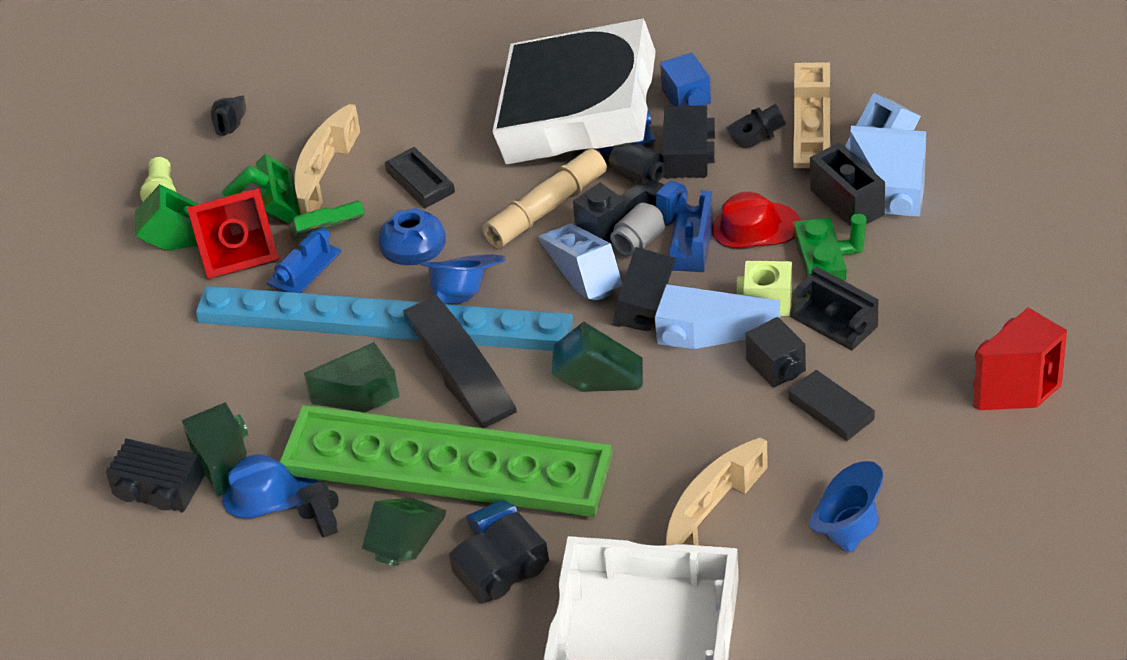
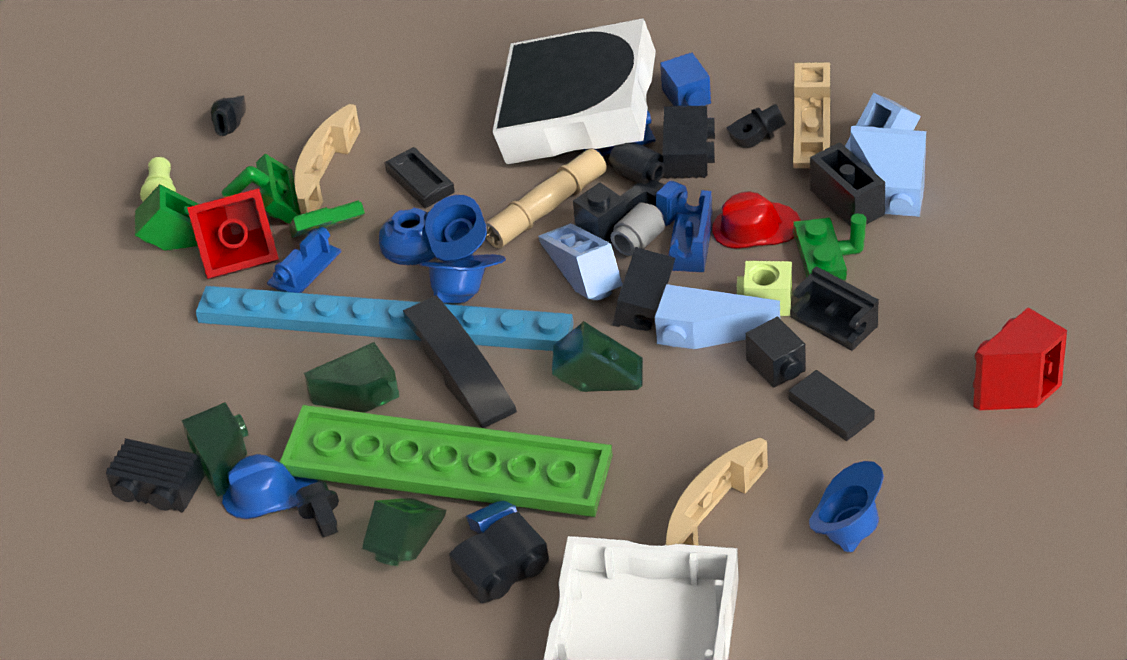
(455, 228): none -> blue piece

